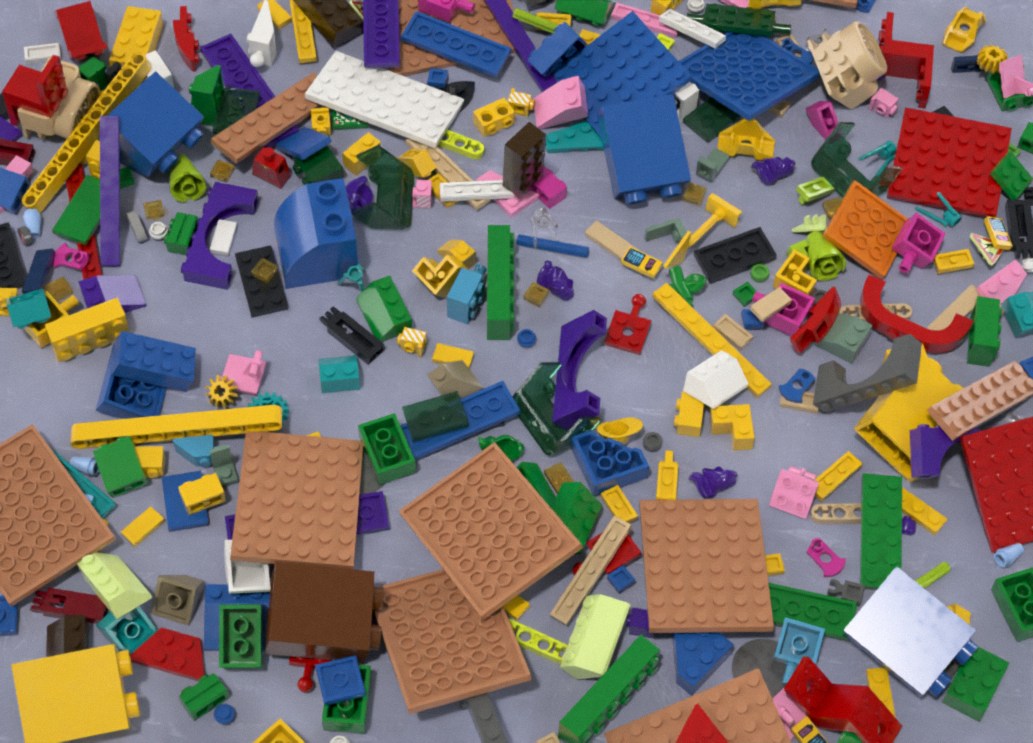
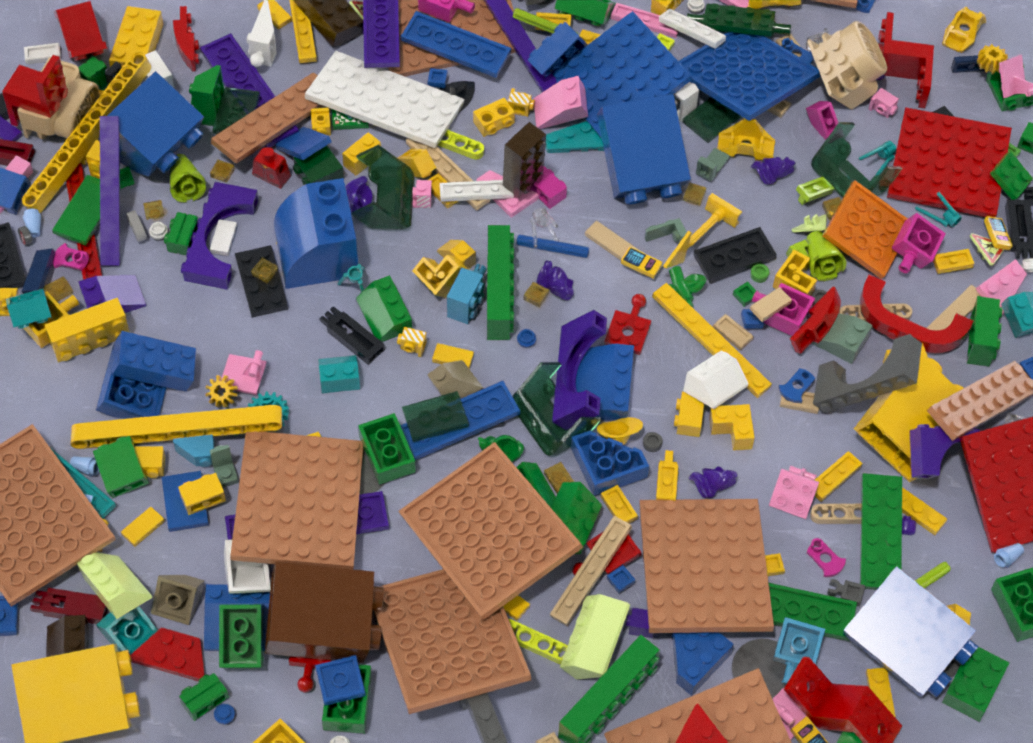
(607, 374): none -> blue slope

